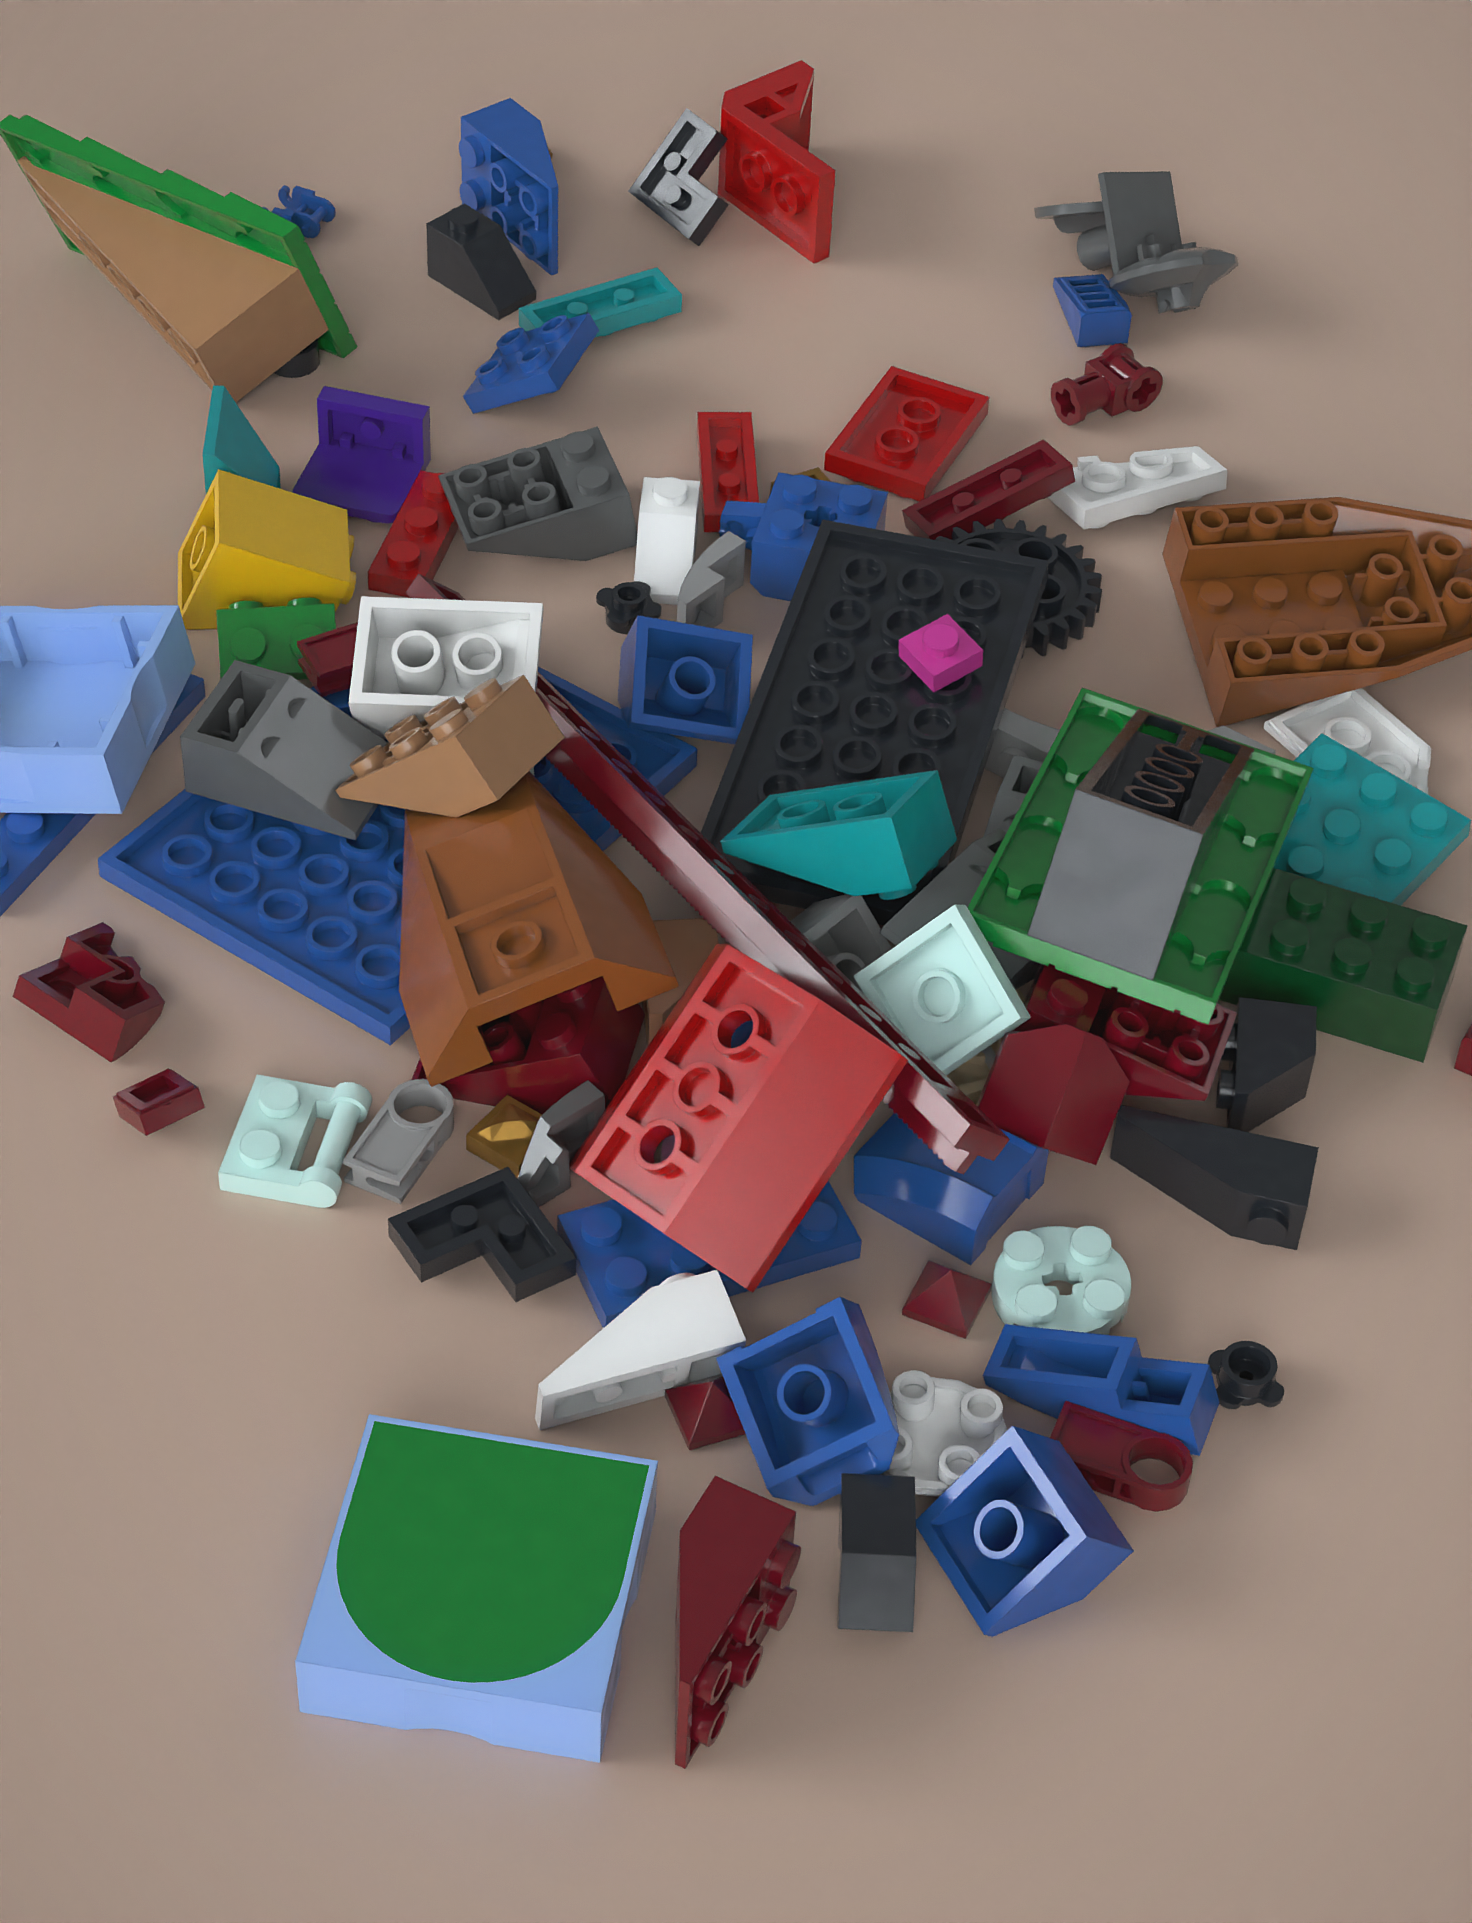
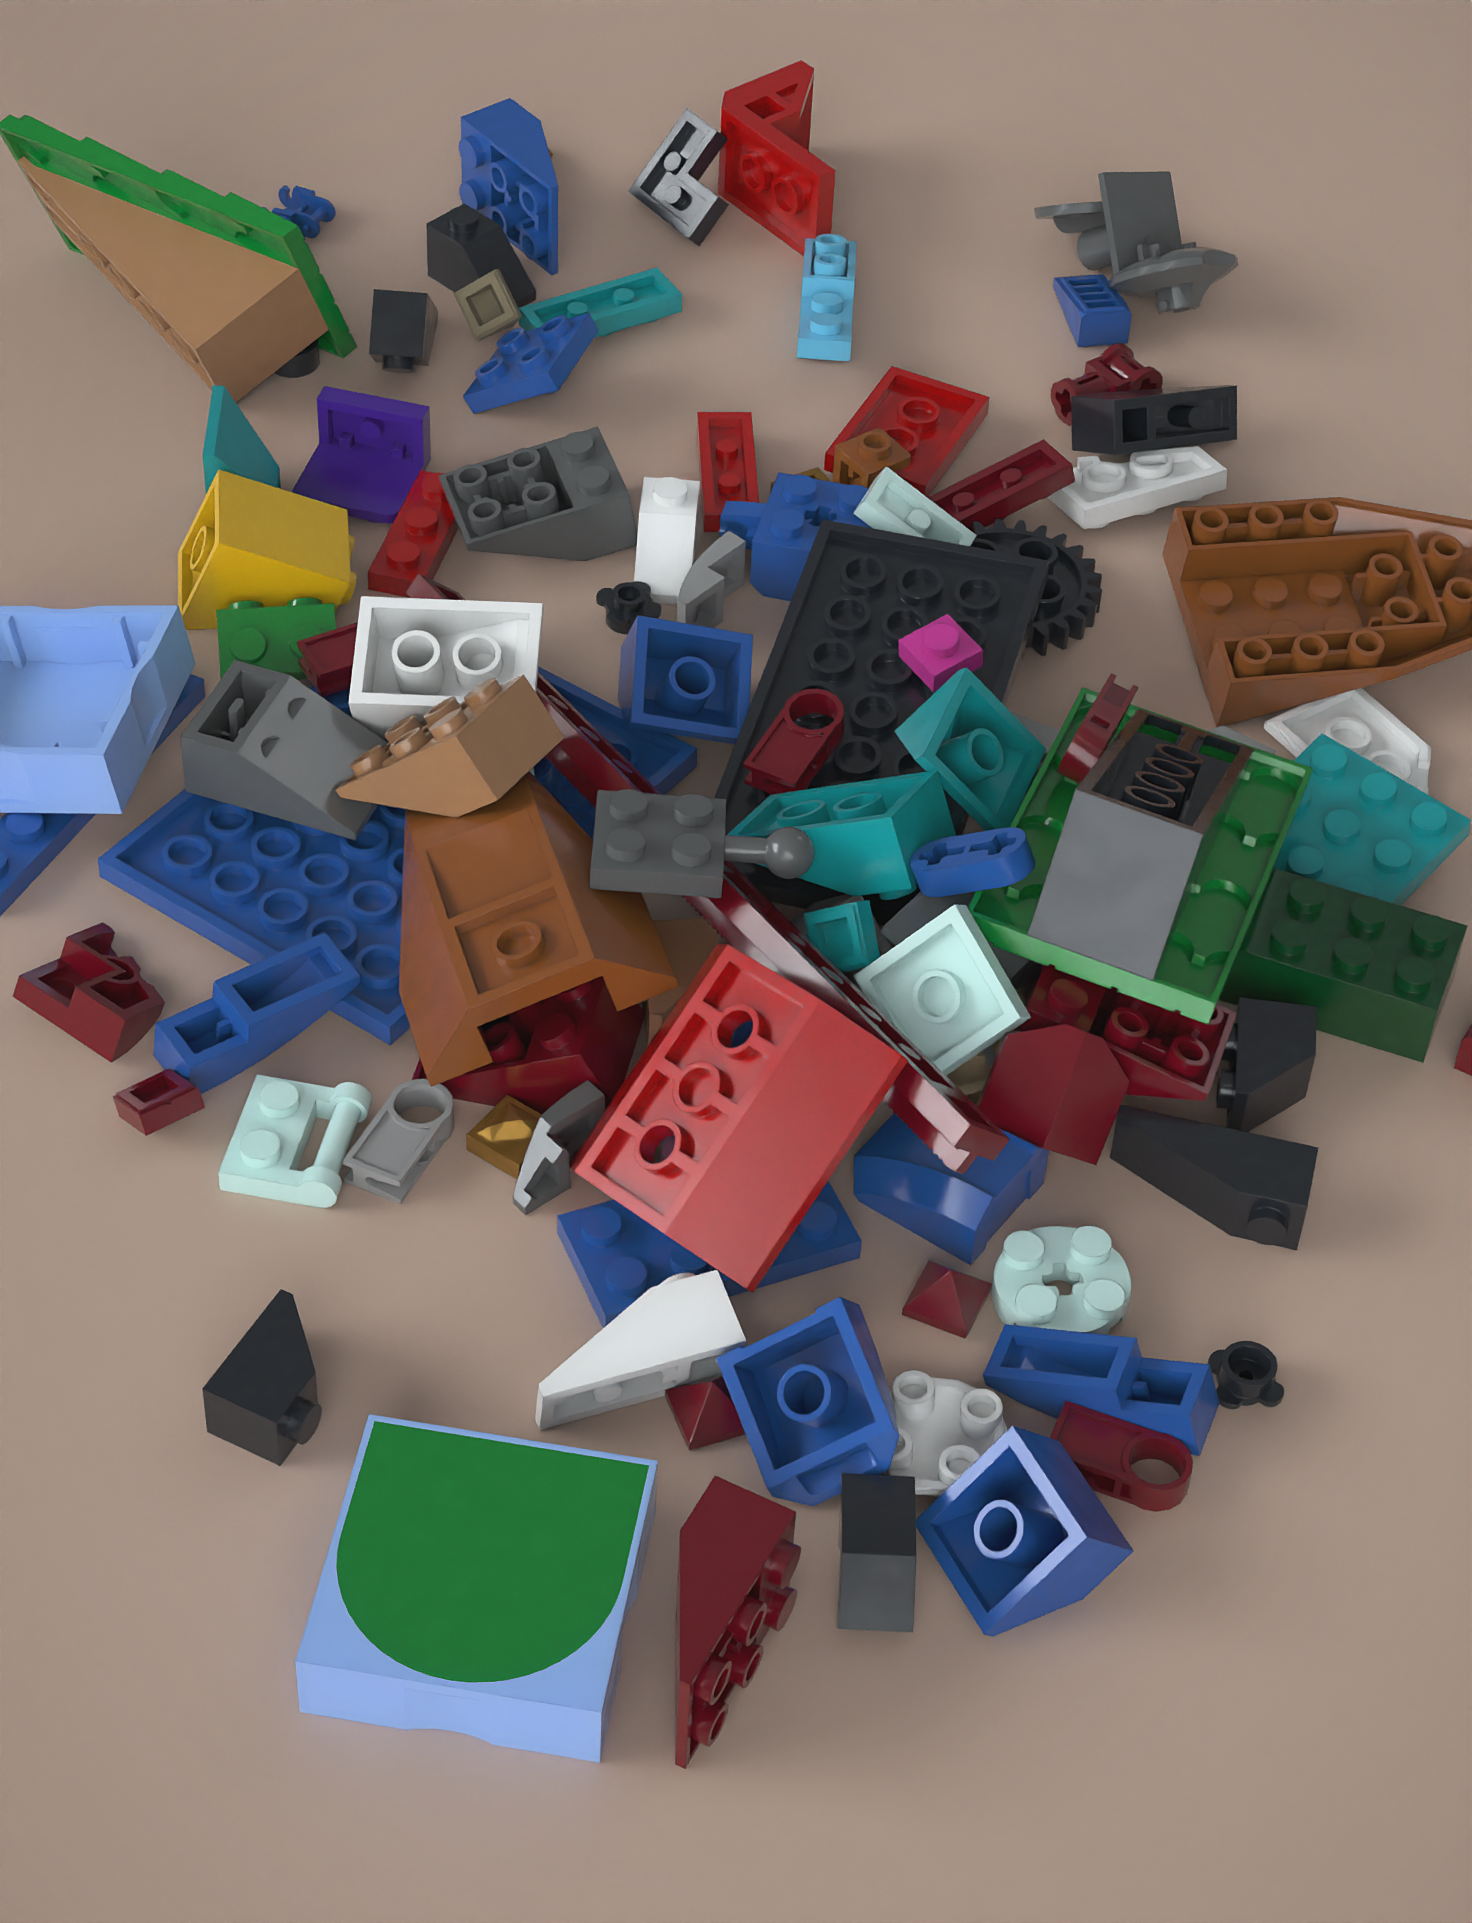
(254, 1012): none -> blue slope
(266, 1386): none -> black slope
(402, 329): none -> black slope
(487, 1220): black plate -> none
(488, 305): none -> dark tan slope
(681, 845): none -> dark grey plate
(791, 755): none -> dark red piece
(827, 298): none -> medium azure slope
(844, 934): none -> teal tile
(865, 456): none -> dark orange bracket
(900, 508): none -> light aqua slope
(972, 862): none -> blue beam
(976, 747): none -> teal slope
(1096, 730): none -> dark red piece
(1153, 419): none -> black slope

